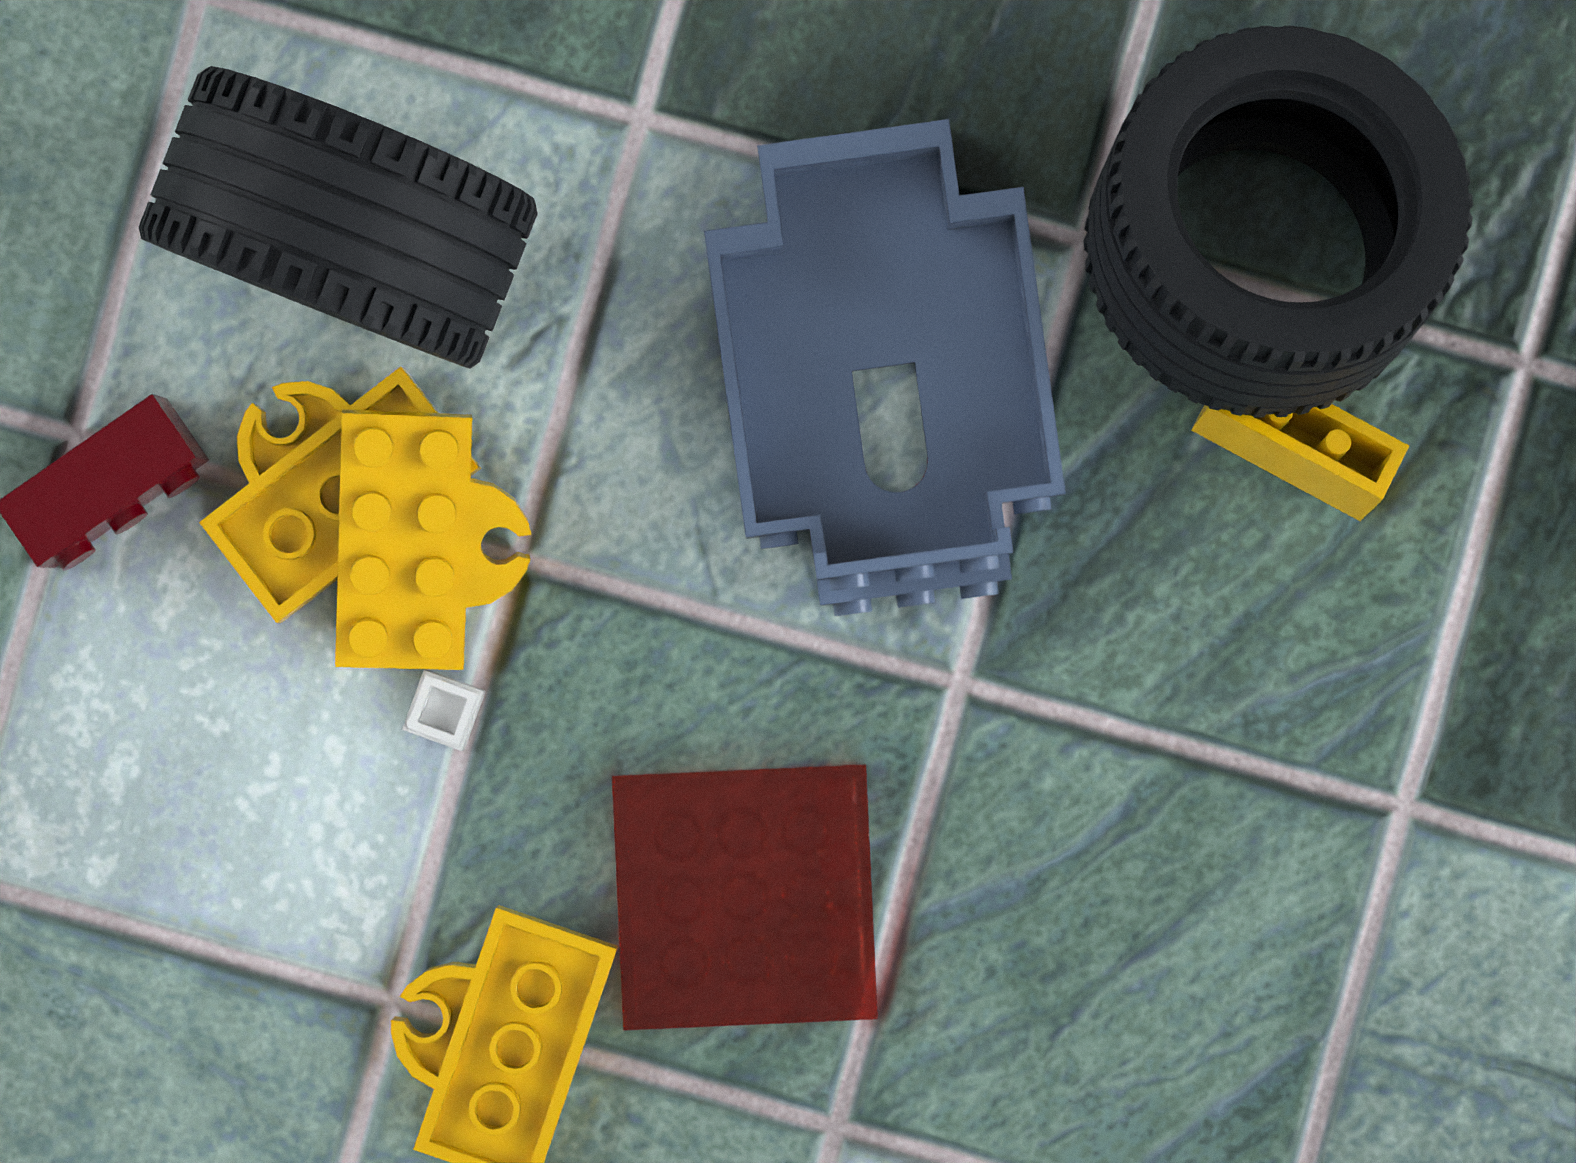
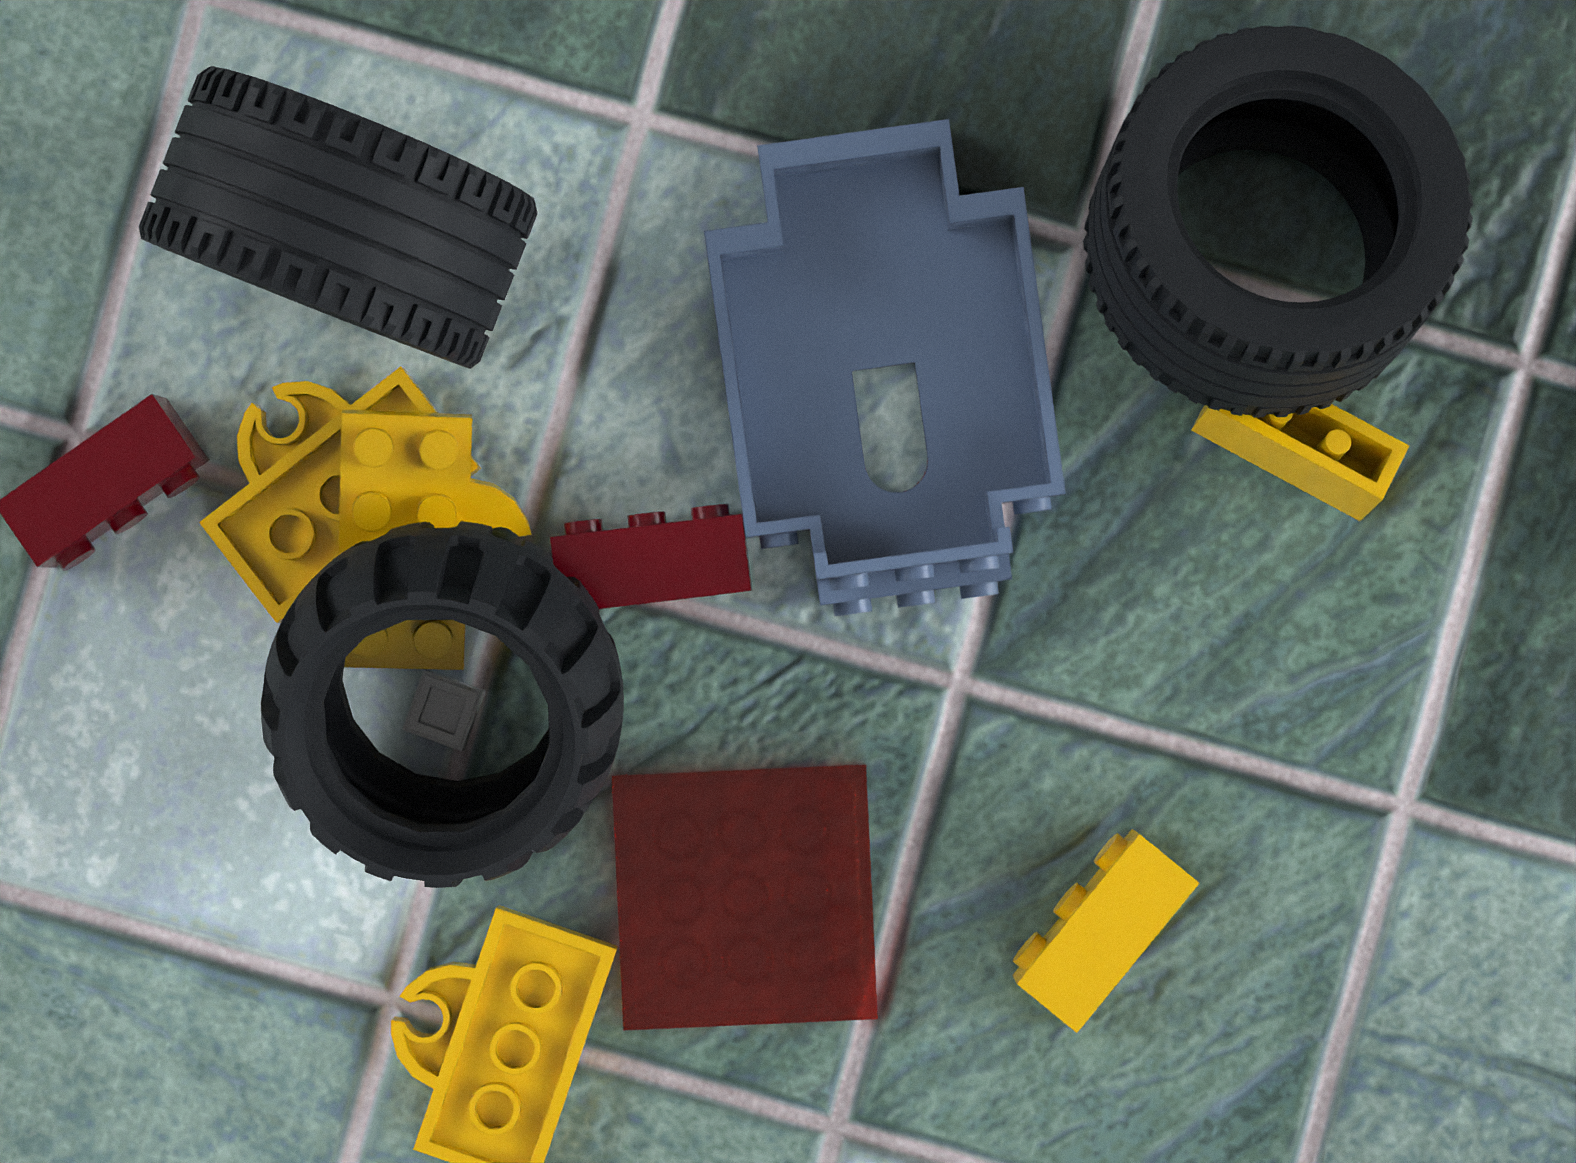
(421, 822): none -> black tyre
(656, 558): none -> dark red brick
(1102, 928): none -> yellow brick

